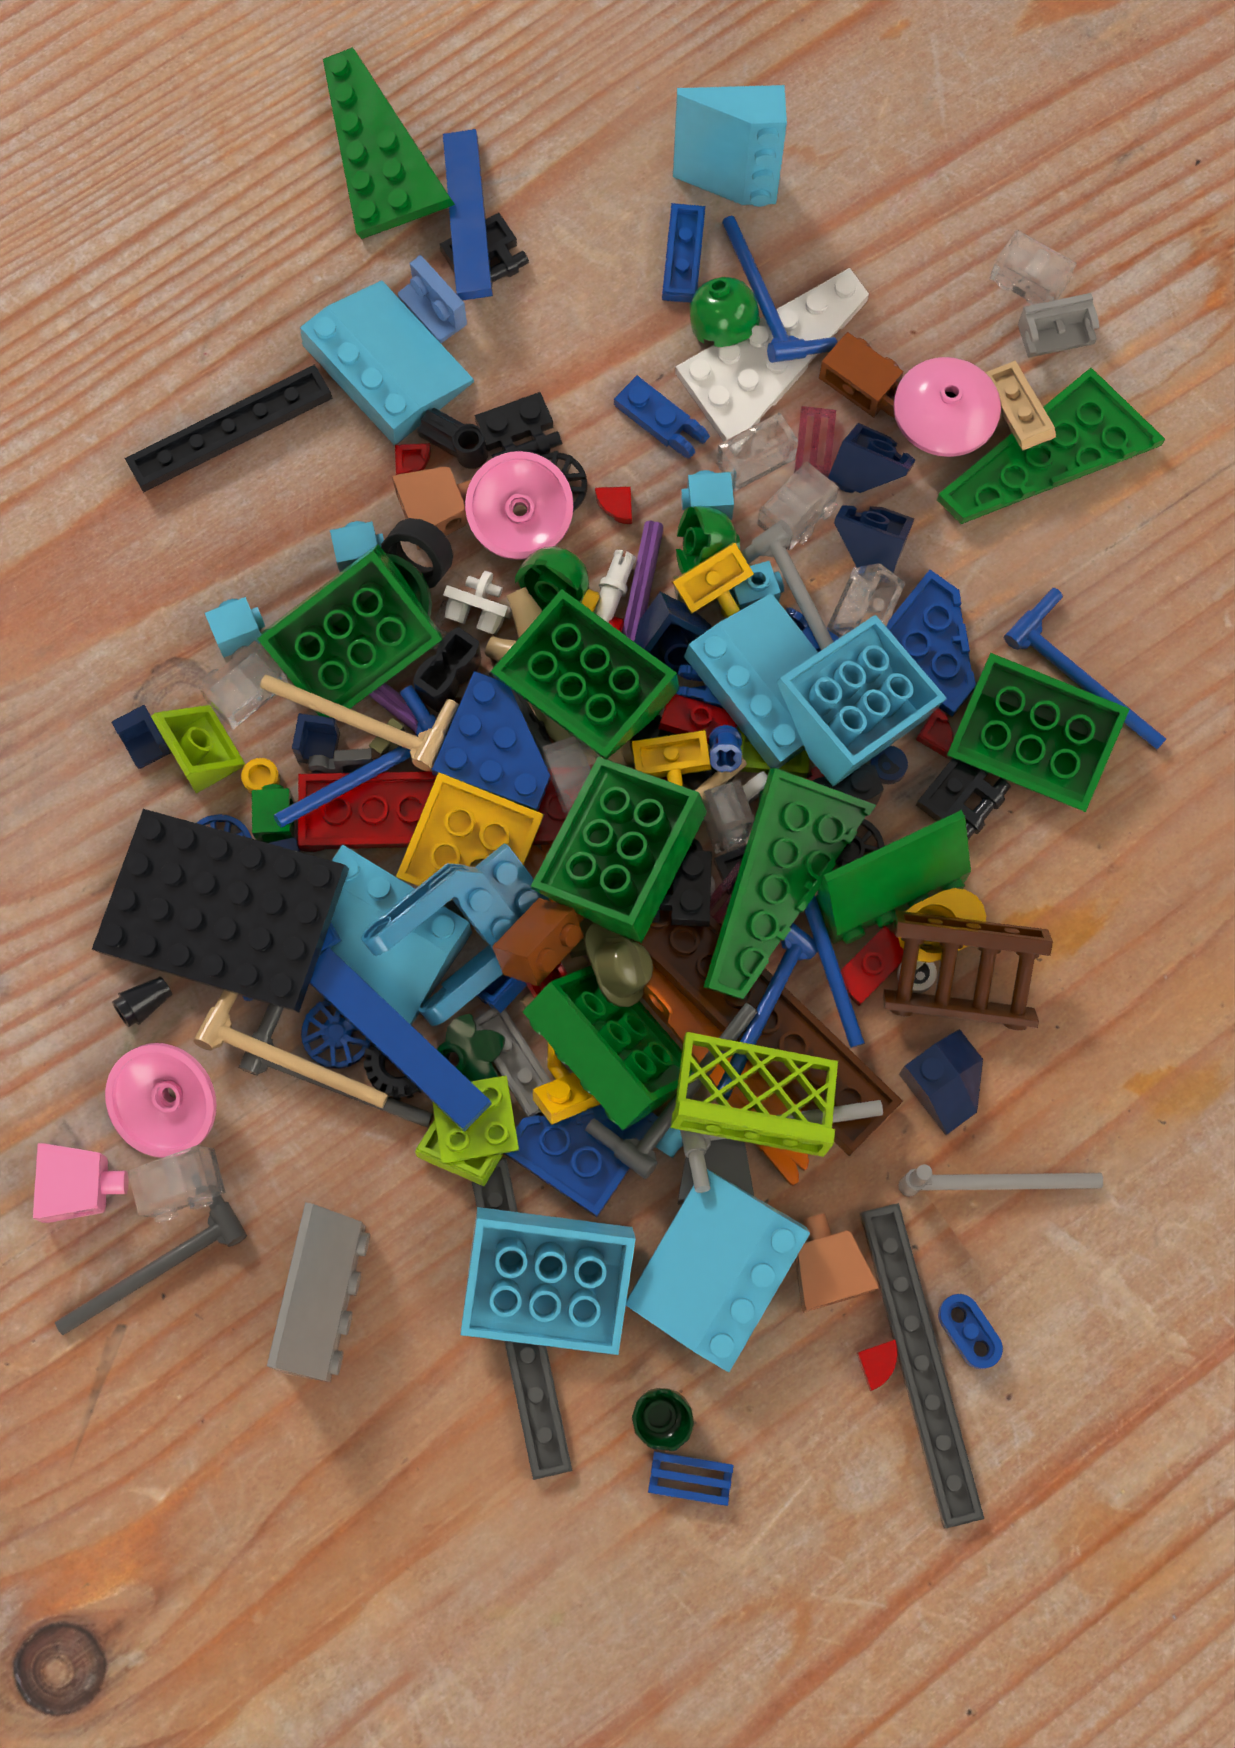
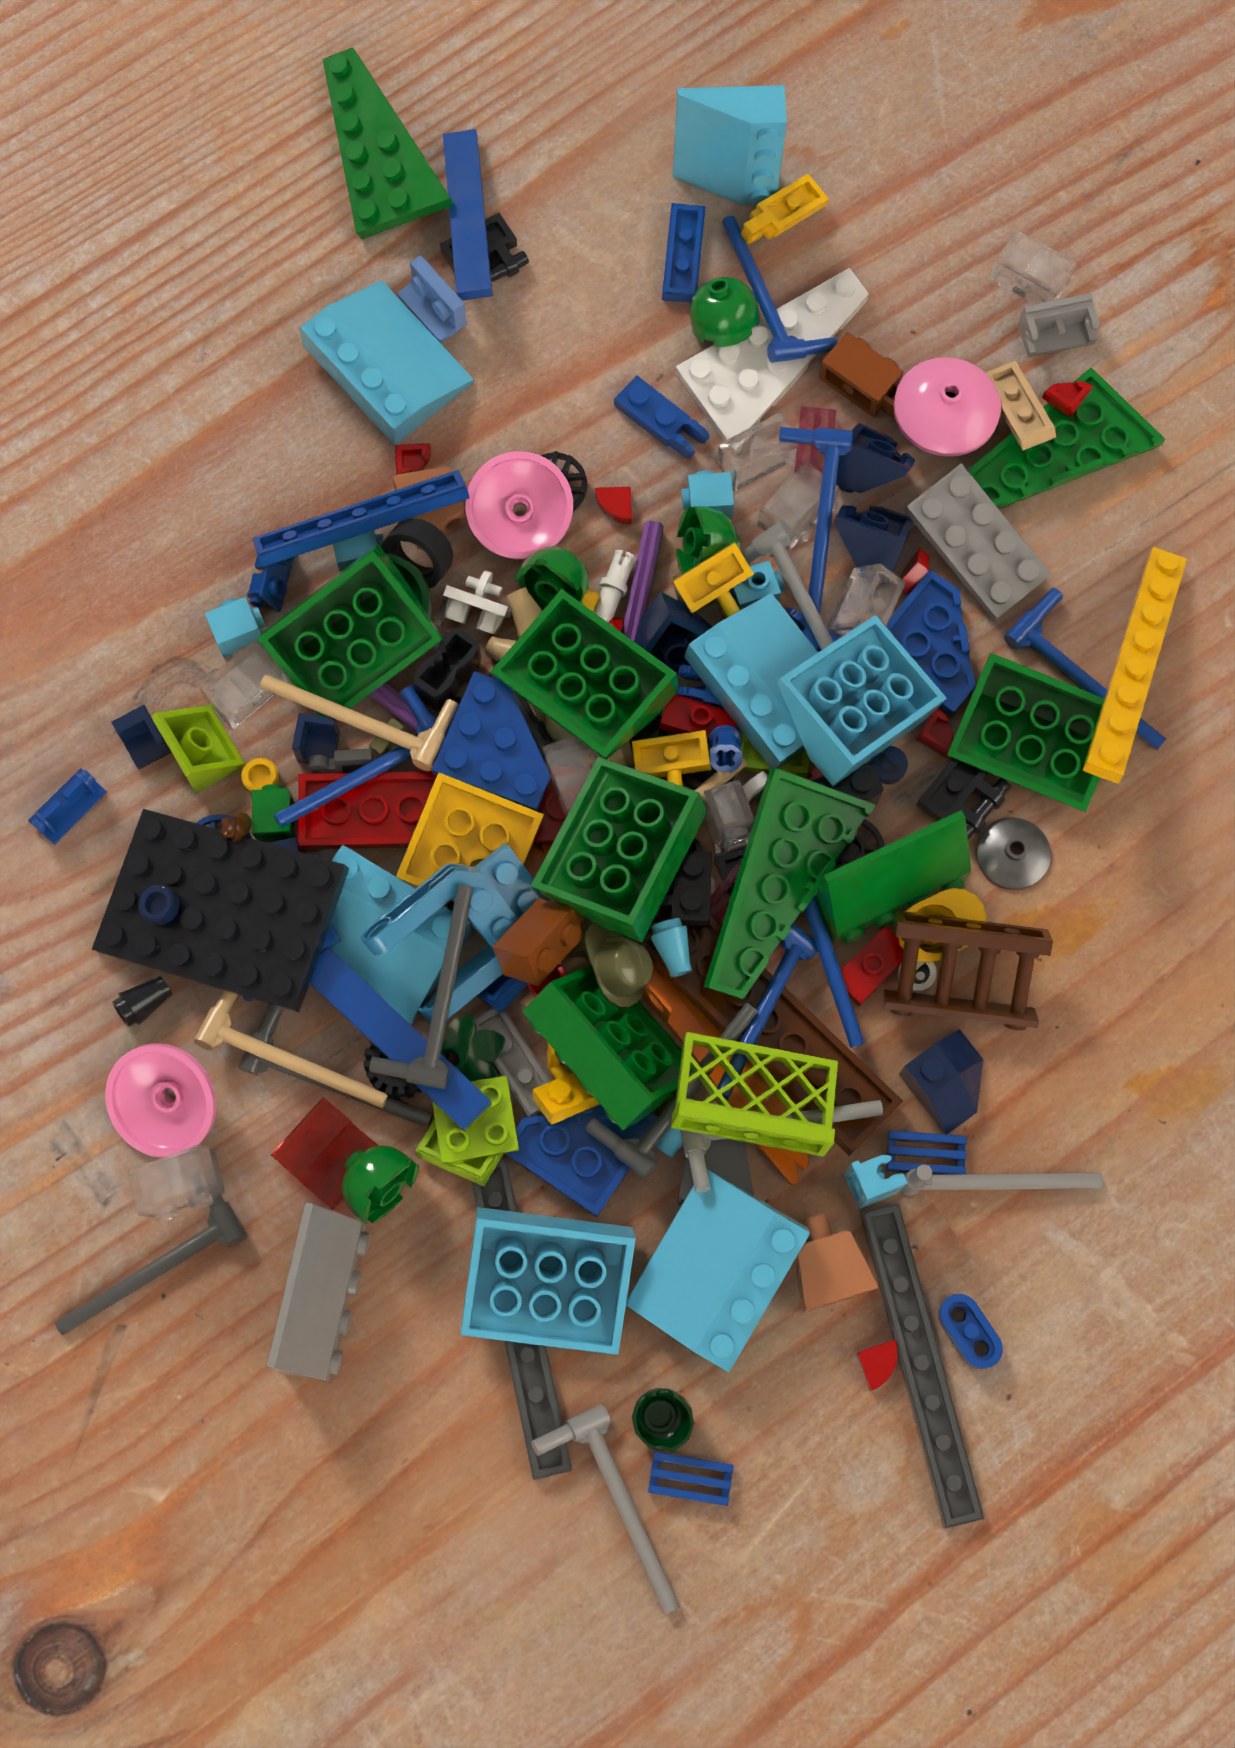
(67, 806): none -> blue hinge
(73, 1183): bright pink torso -> none
(158, 904): none -> dark blue tile
(228, 428): black plate -> none
(237, 827): none -> reddish brown arm
(270, 585): none -> blue hinge
(319, 1149): none -> clear red slope
(336, 1035): blue wheel -> none
(360, 518): none -> blue tile
(375, 1180): none -> green cylinder
(429, 1069): none -> dark grey bar
(453, 437): black piece -> none
(518, 421): black plate -> none
(589, 1428): none -> light grey bar
(672, 945): none -> medium azure cone
(784, 209): none -> yellow hinge
(832, 444): none -> blue bar
(868, 1181): none -> medium azure hinge
(915, 570): none -> red tile
(959, 1155): none -> blue tile
(977, 542): none -> light grey plate
(1002, 865): none -> flat silver dish
(1067, 396): none -> red tile
(1135, 666): none -> yellow plate

